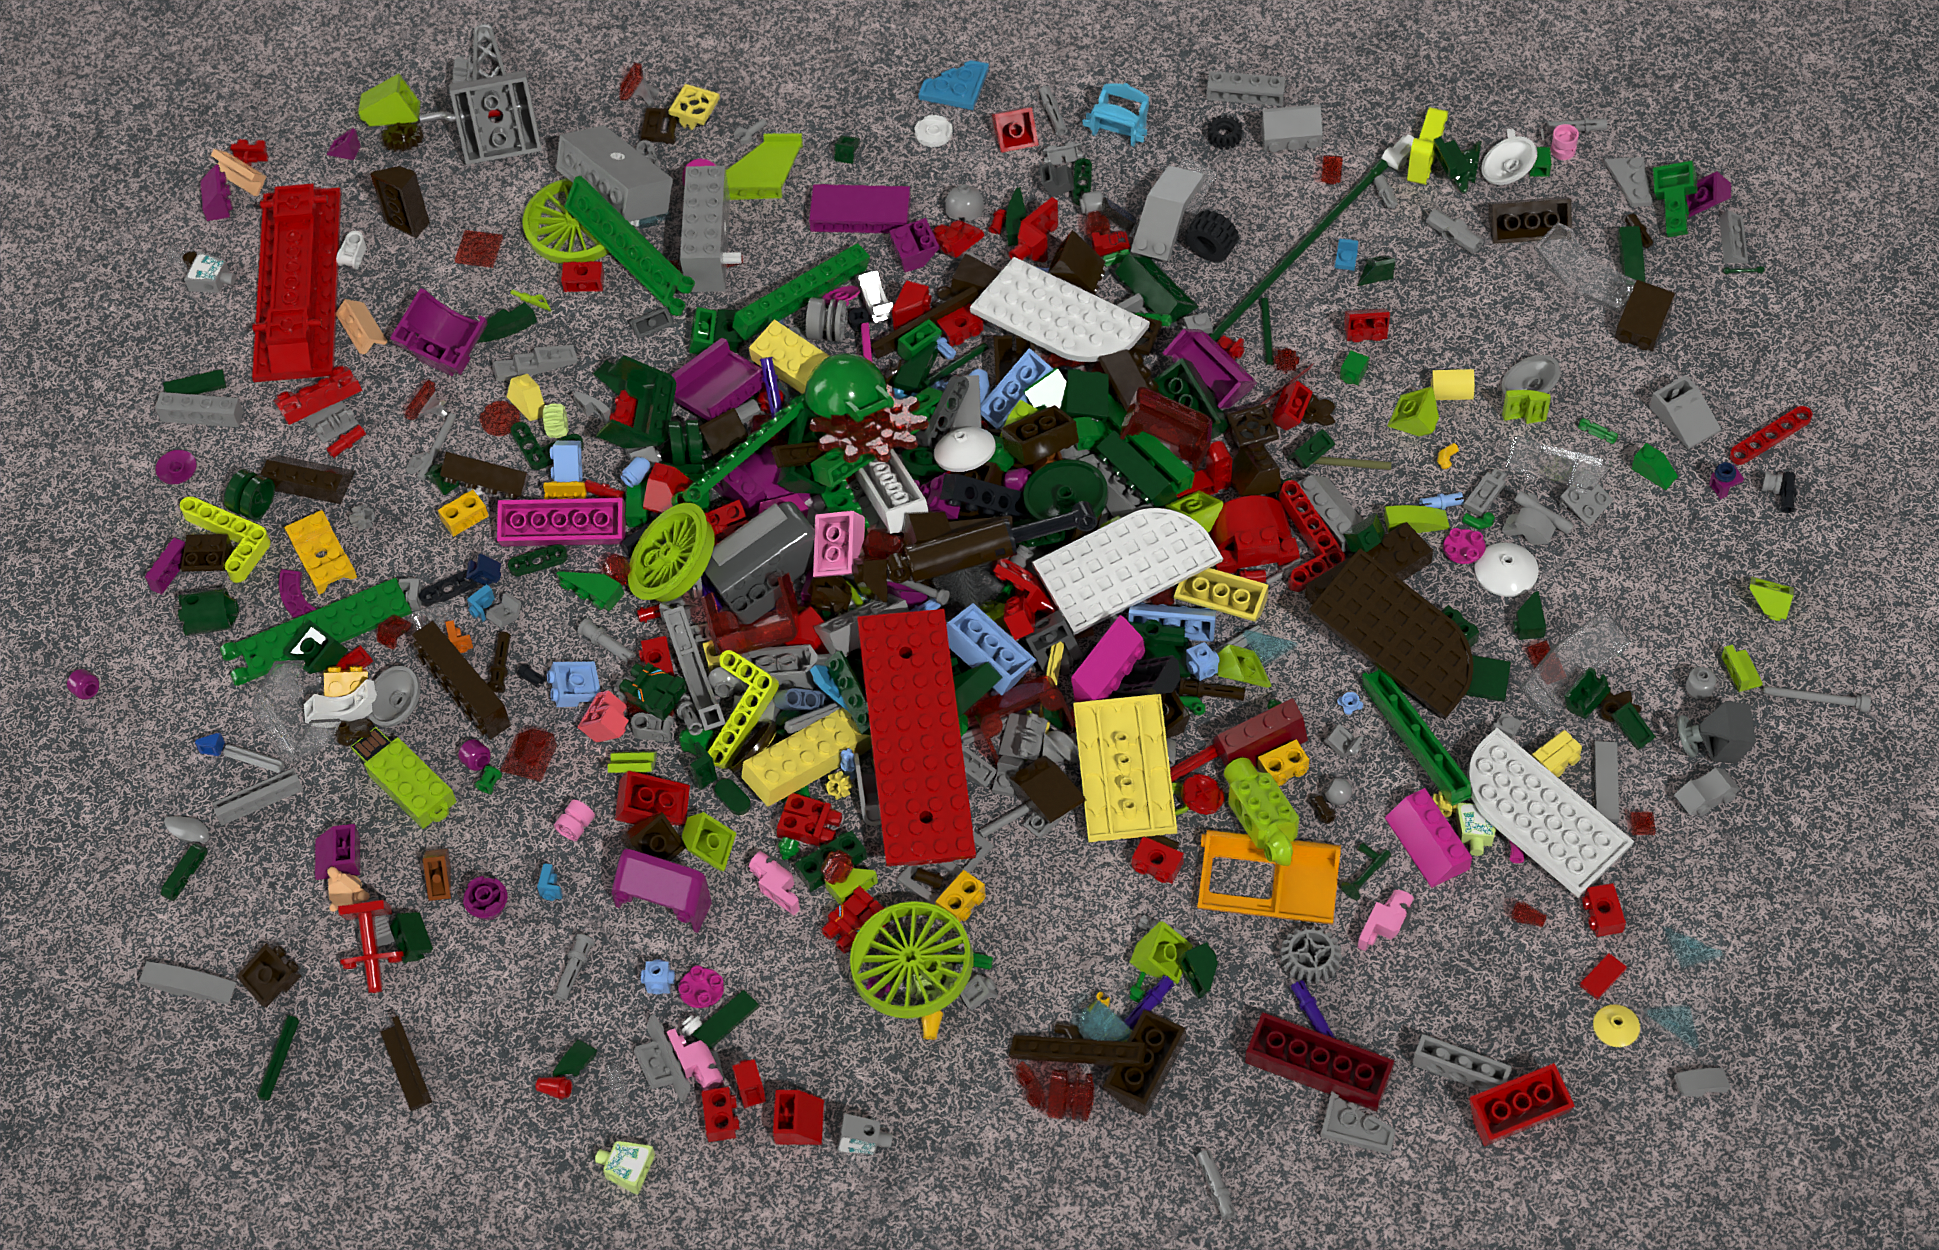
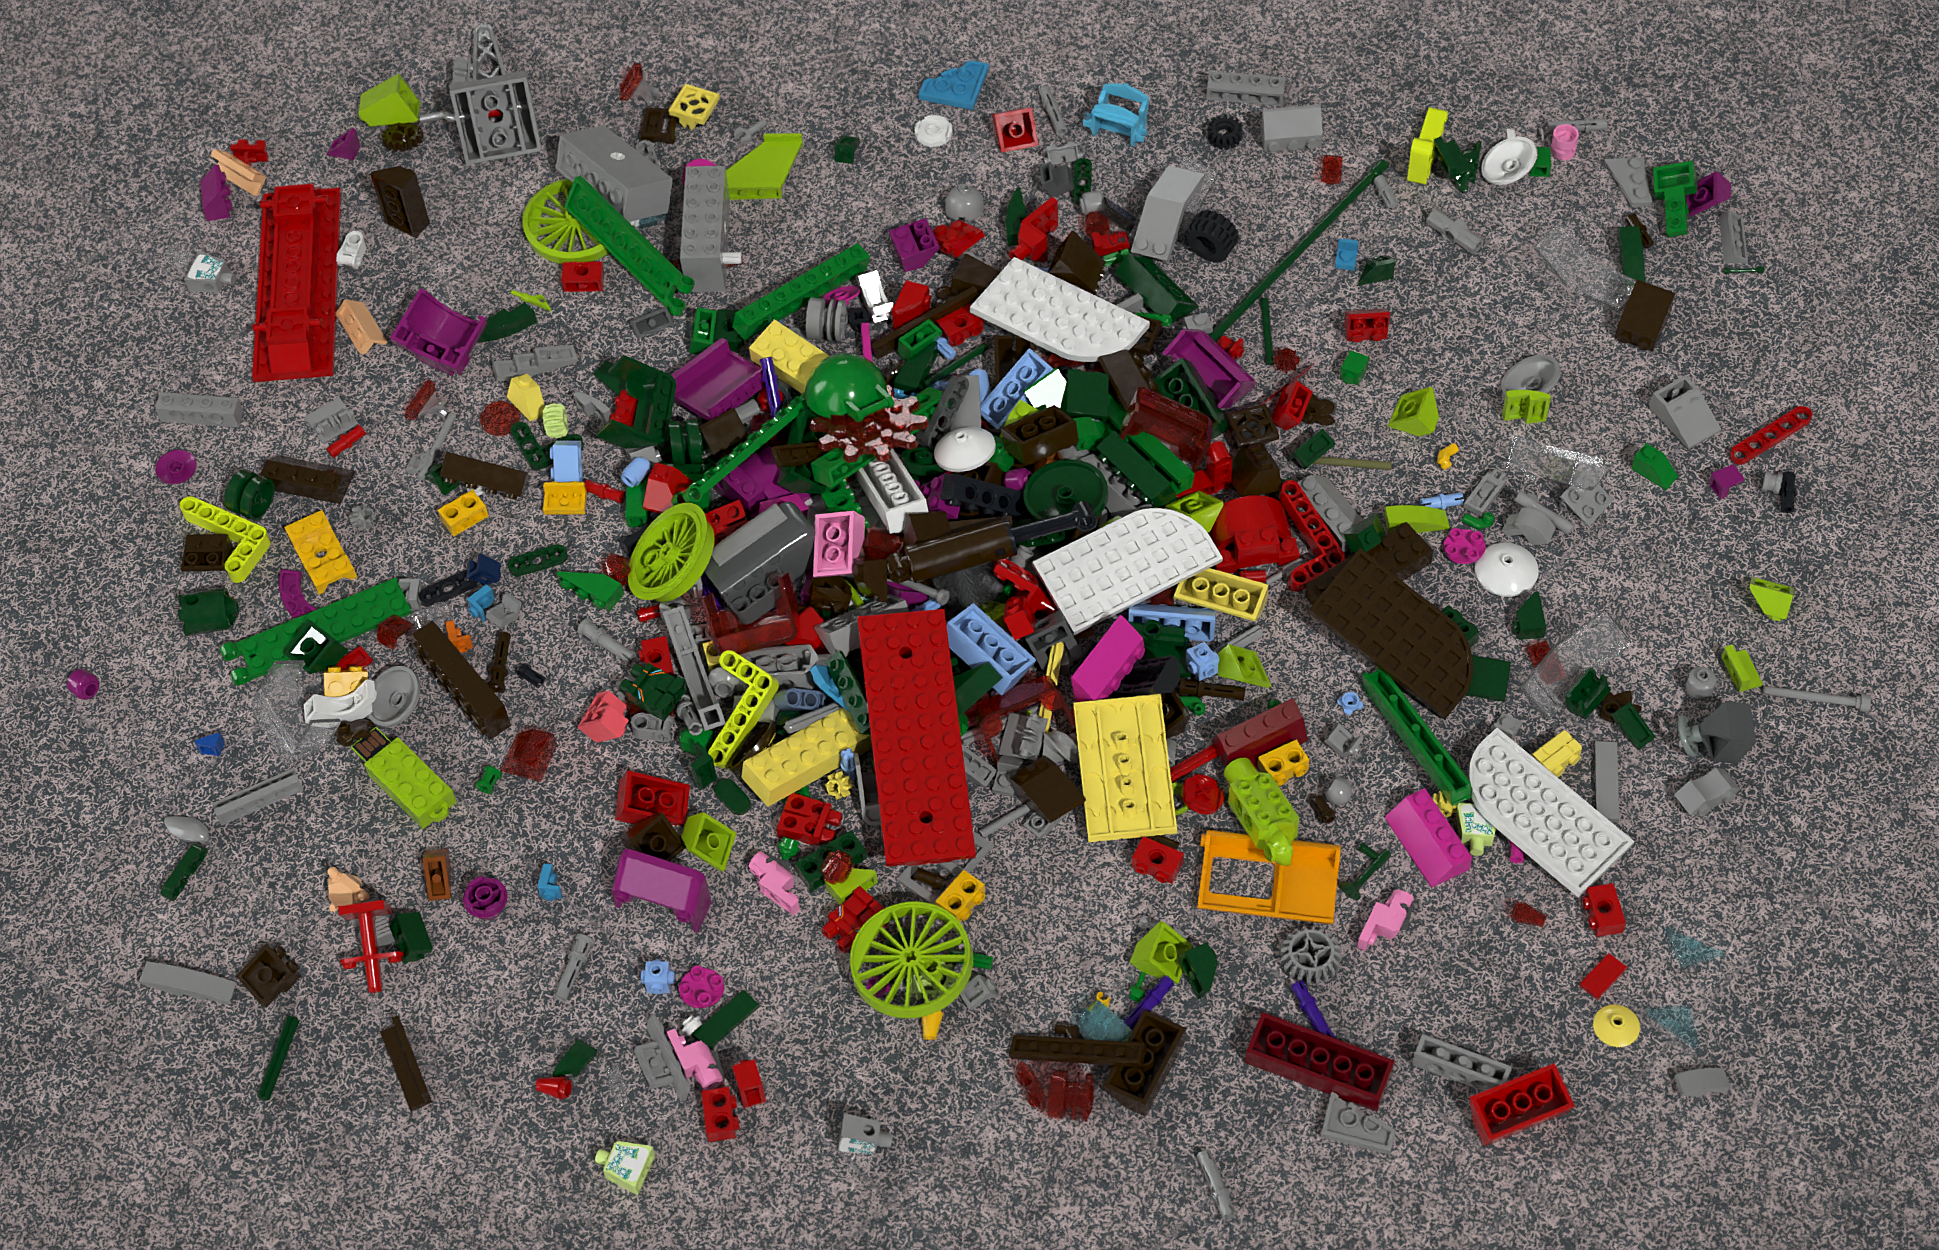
(166, 566): magenta piece -> none
(188, 258): dark brown hand -> none
(197, 384): dark green tile -> none
(253, 758): light grey axle -> none
(319, 396): red bracket -> none
(339, 849): magenta slope -> none
(474, 755): magenta head -> none
(479, 248): clear red tile -> none
(561, 522): dark pink brick -> none
(573, 683): light blue plate -> none
(575, 818): bright pink wheel -> none
(632, 761): lime slope -> none
(798, 1118): red slope -> none
(859, 208): magenta brick -> none
(998, 221): red pin -> none
(1056, 718): dark green tile -> none
(1268, 647): clear light blue tile -> none
(1398, 154): white piece -> none
(1453, 384): light yellow brick -> none
(1527, 218): dark brown slope -> none
(1598, 430): green axle -> none
(1642, 823): clear red tile -> none
(1728, 468): dark blue plate -> none

